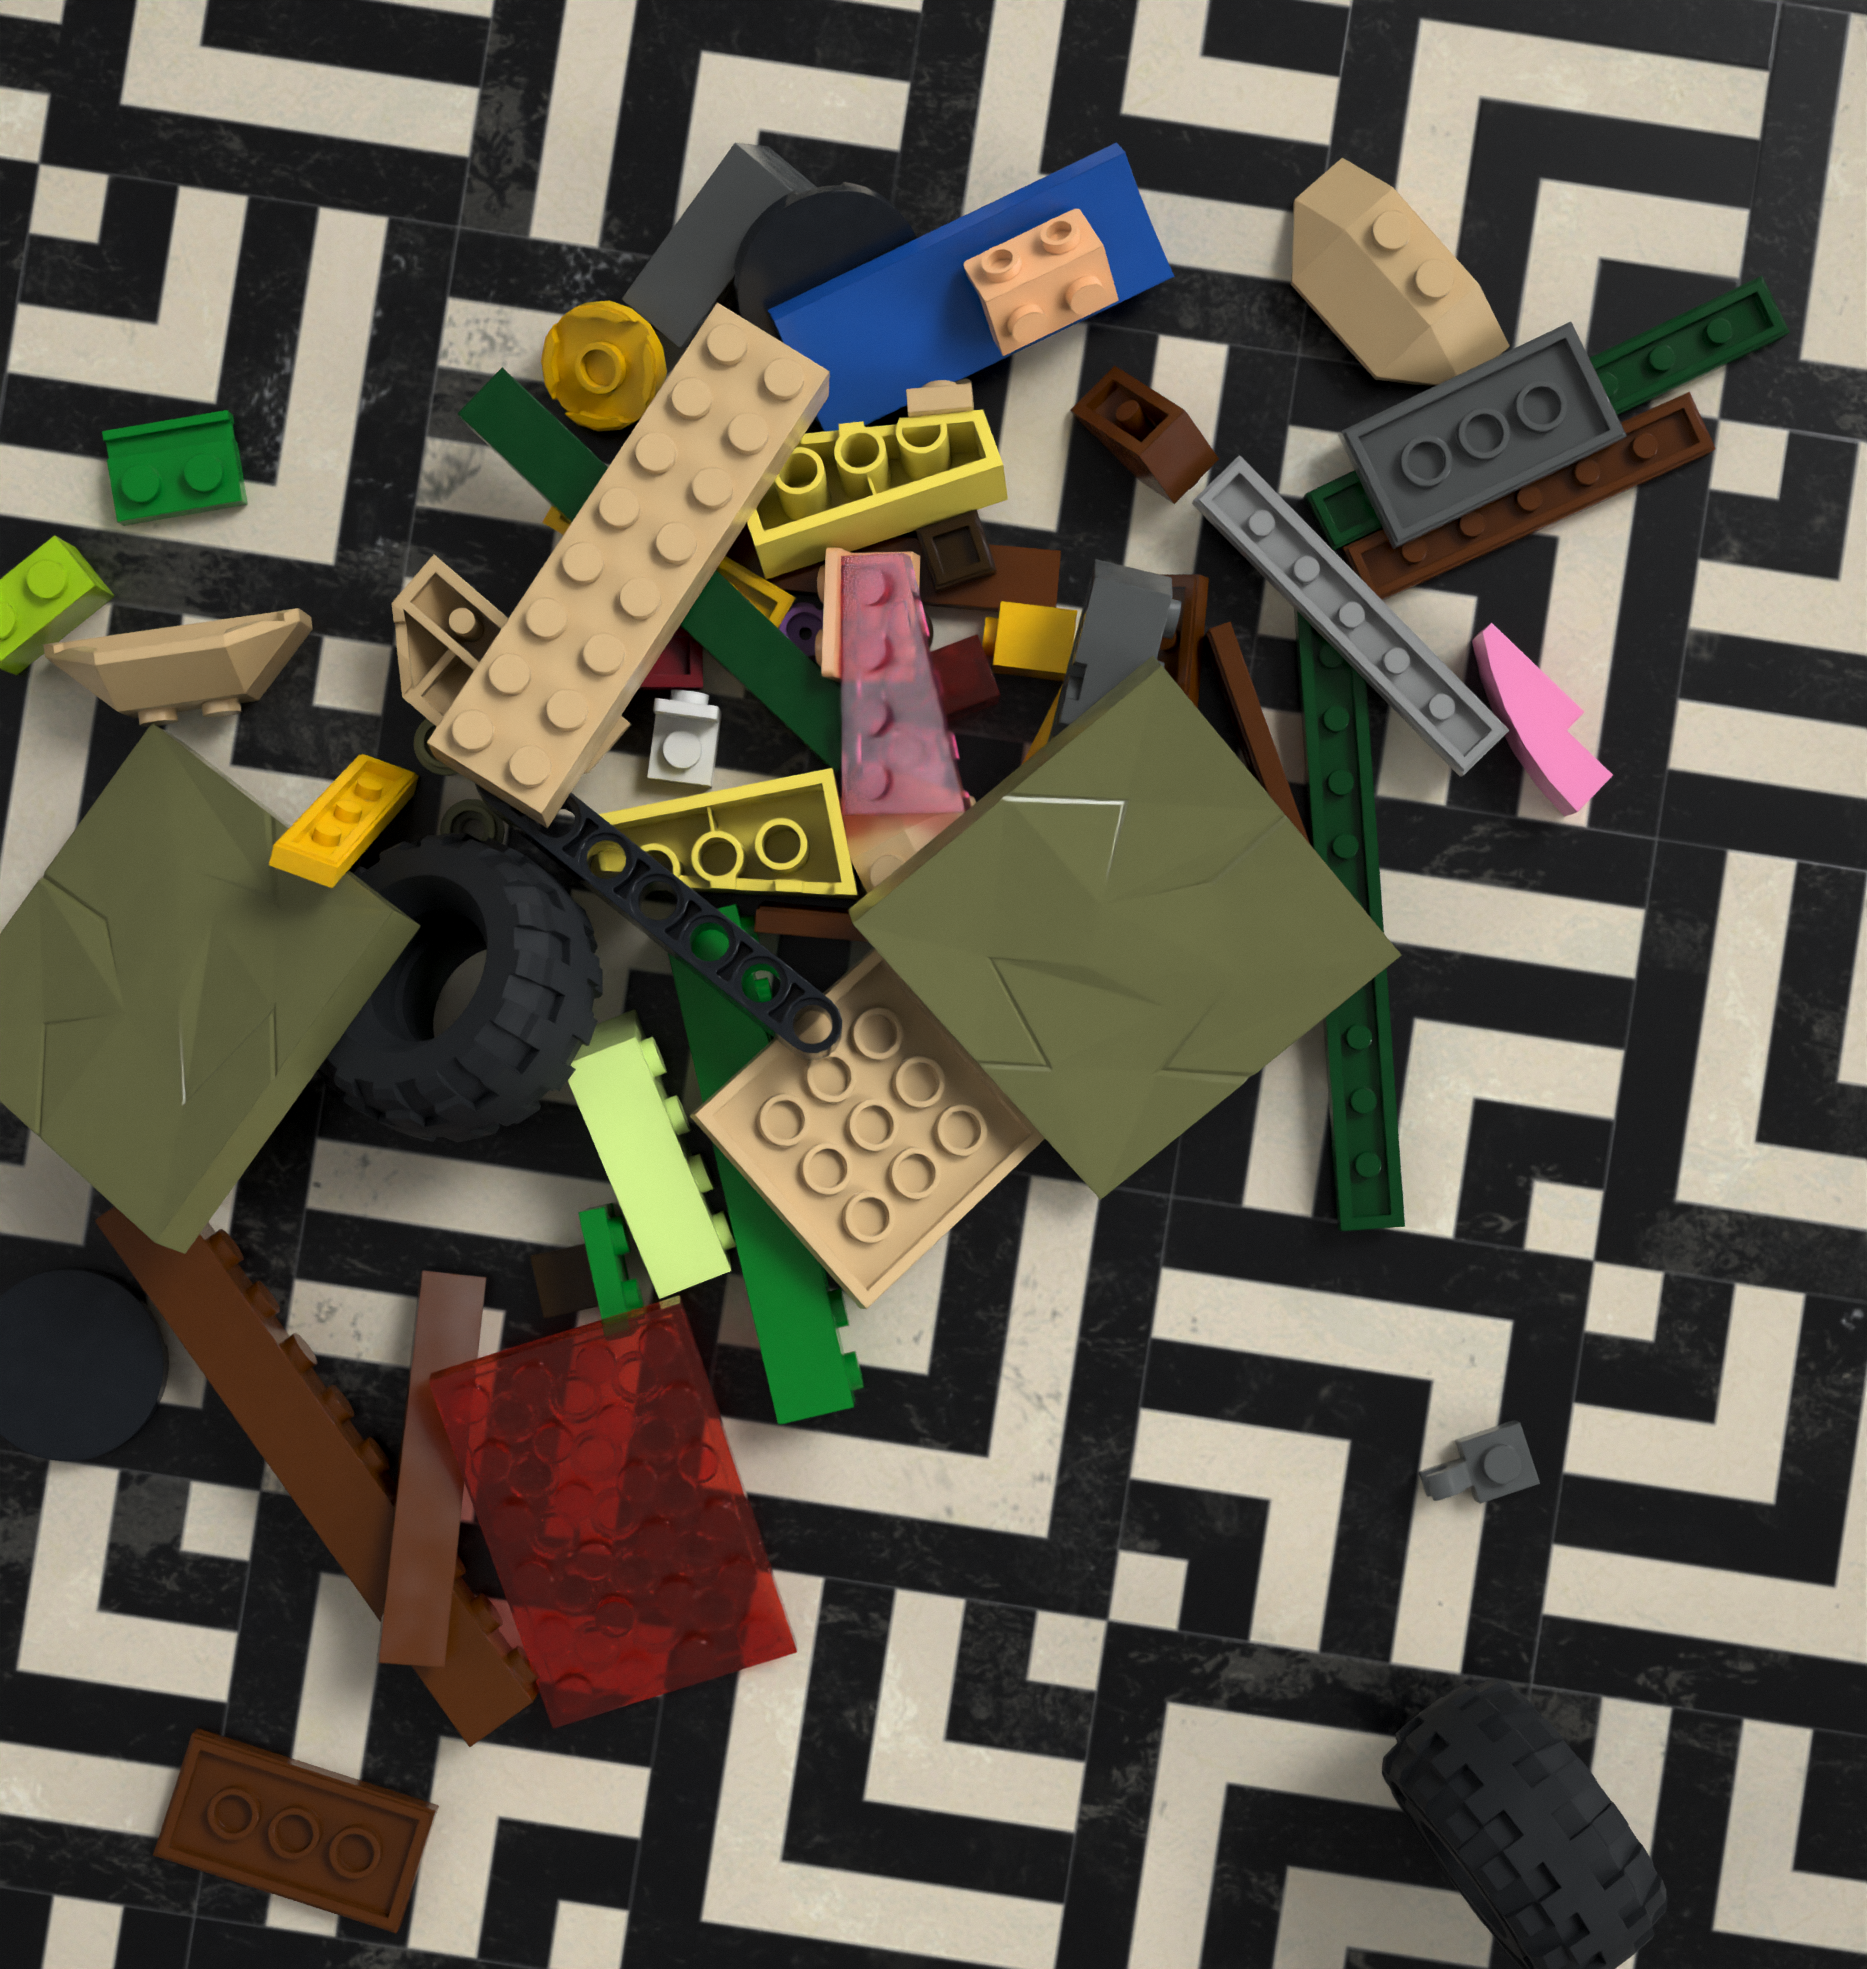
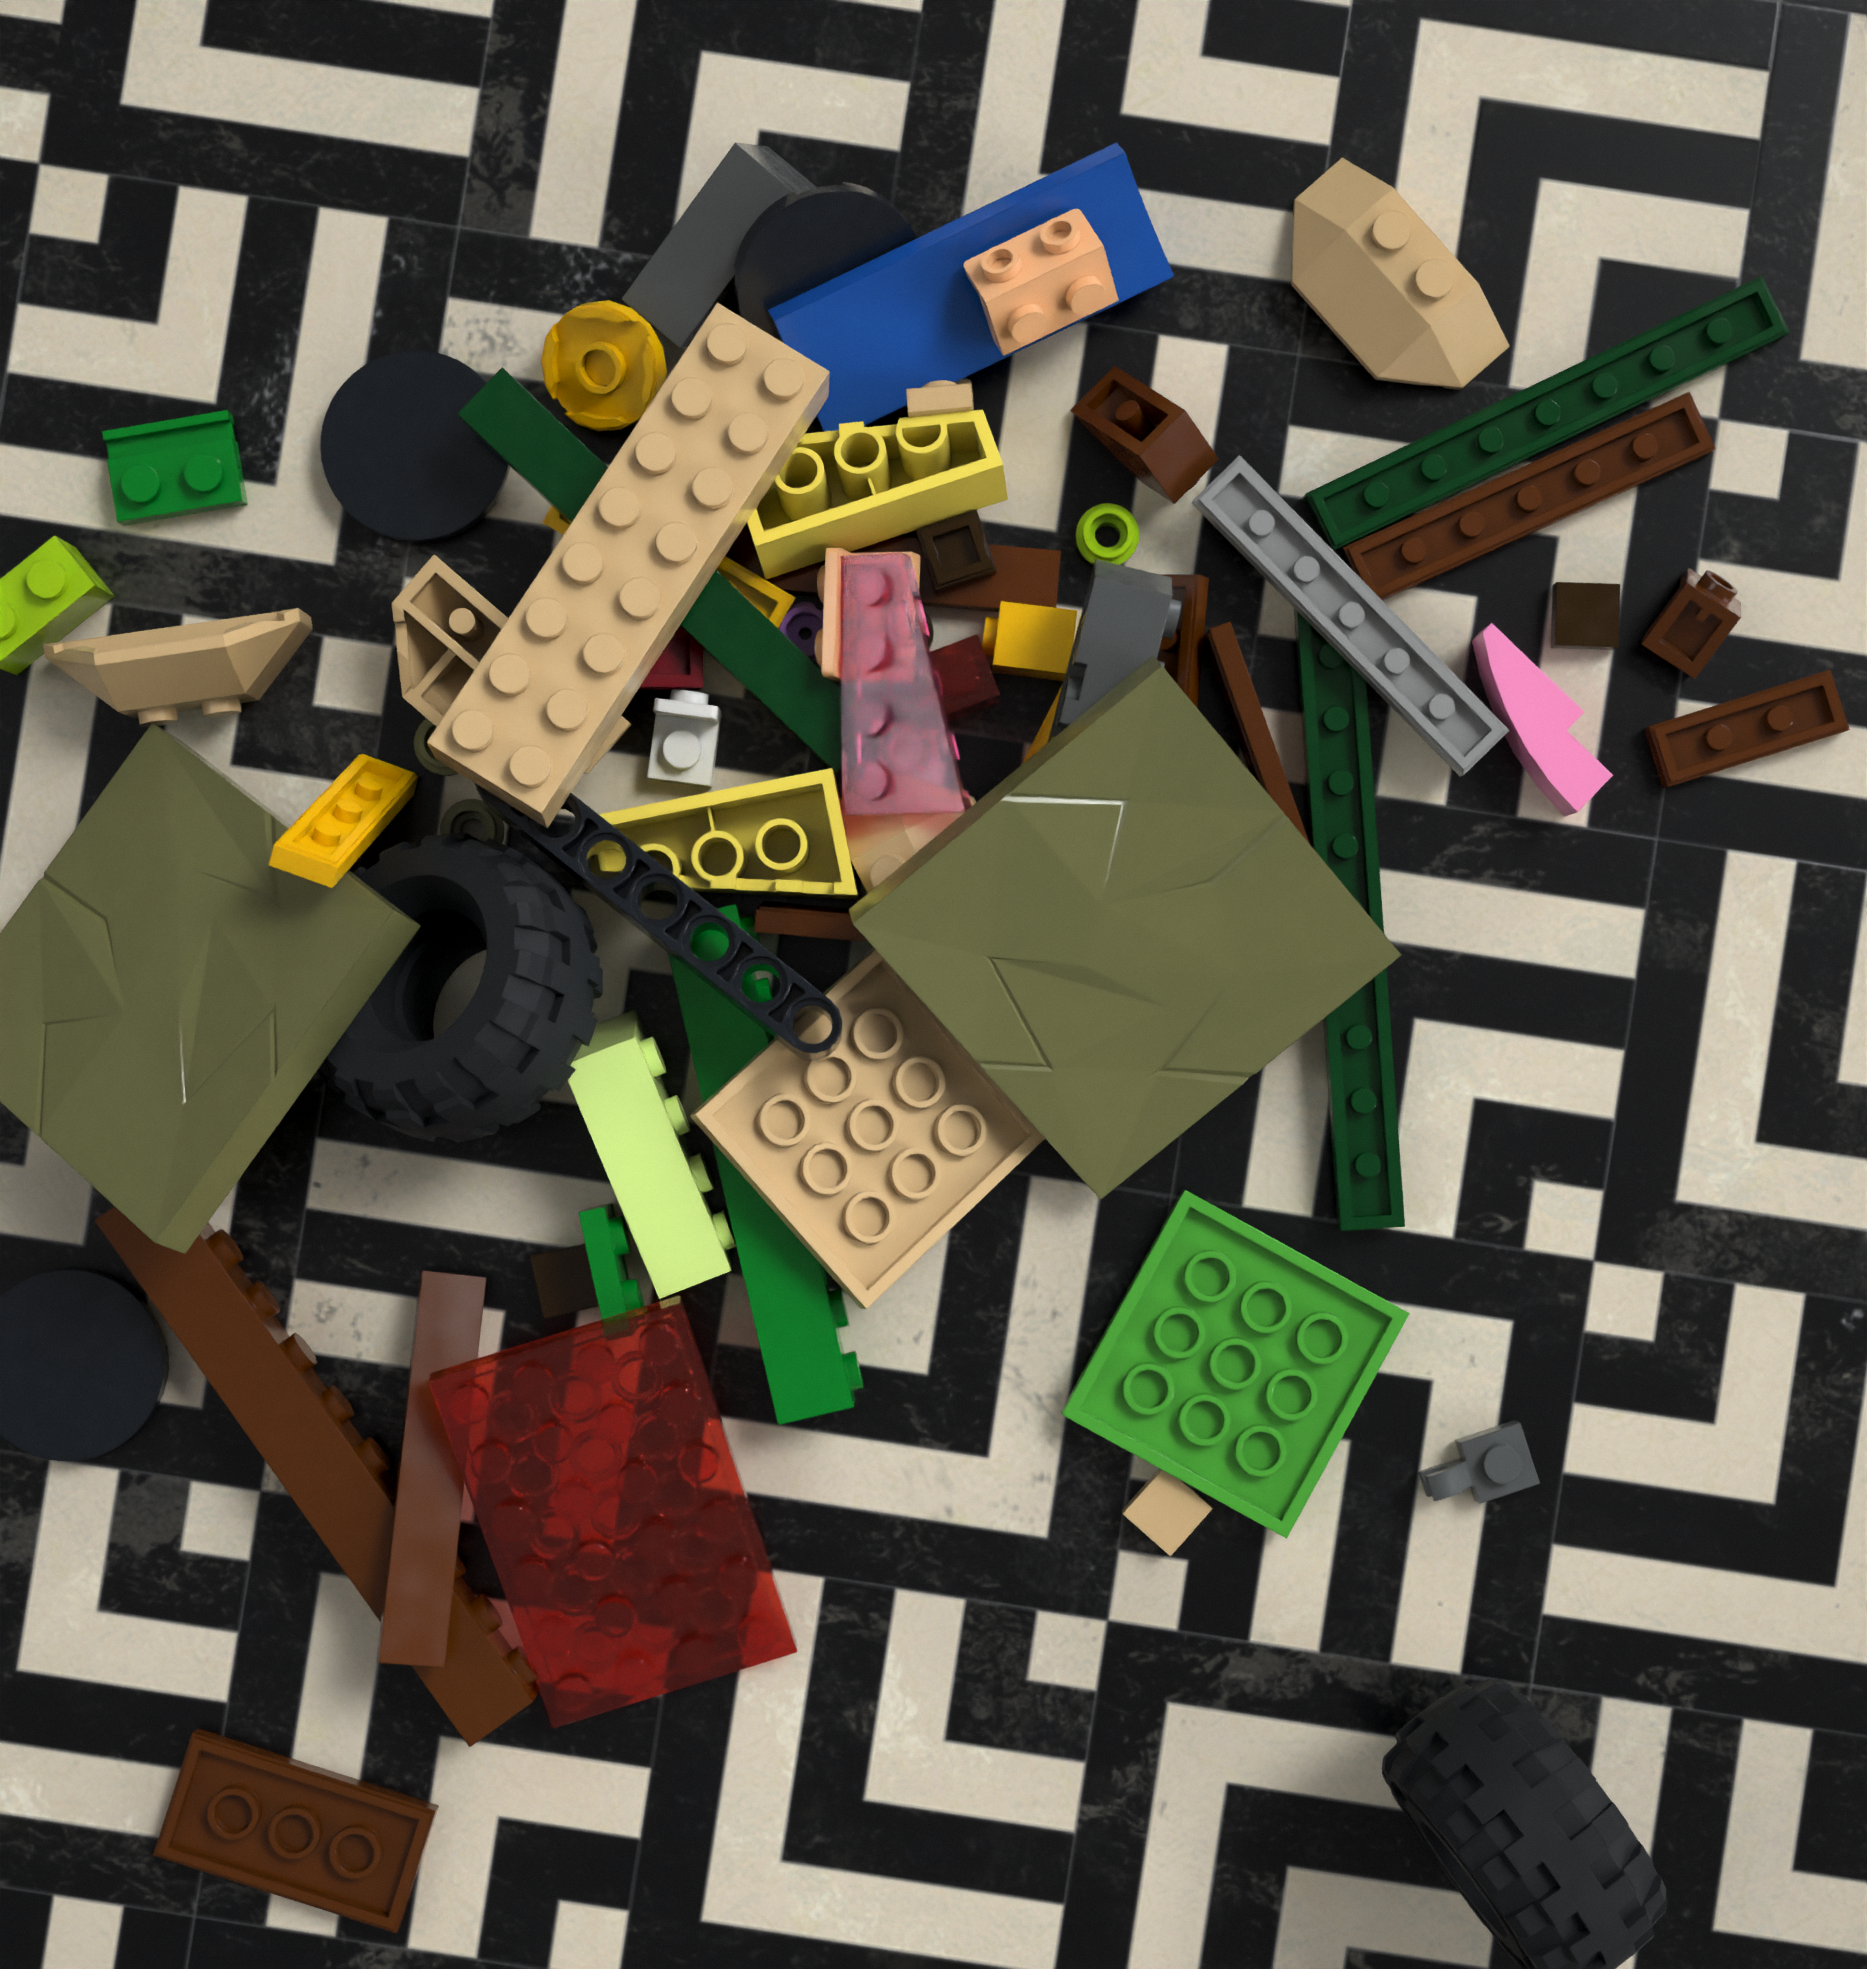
(404, 454): none -> black tile
(1113, 516): none -> lime plate
(1166, 1510): none -> tan tile
(1234, 1363): none -> bright green plate
(1482, 435): dark grey tile -> none
(1585, 616): none -> dark brown tile
(1694, 621): none -> reddish brown bracket
(1746, 728): none -> reddish brown tile

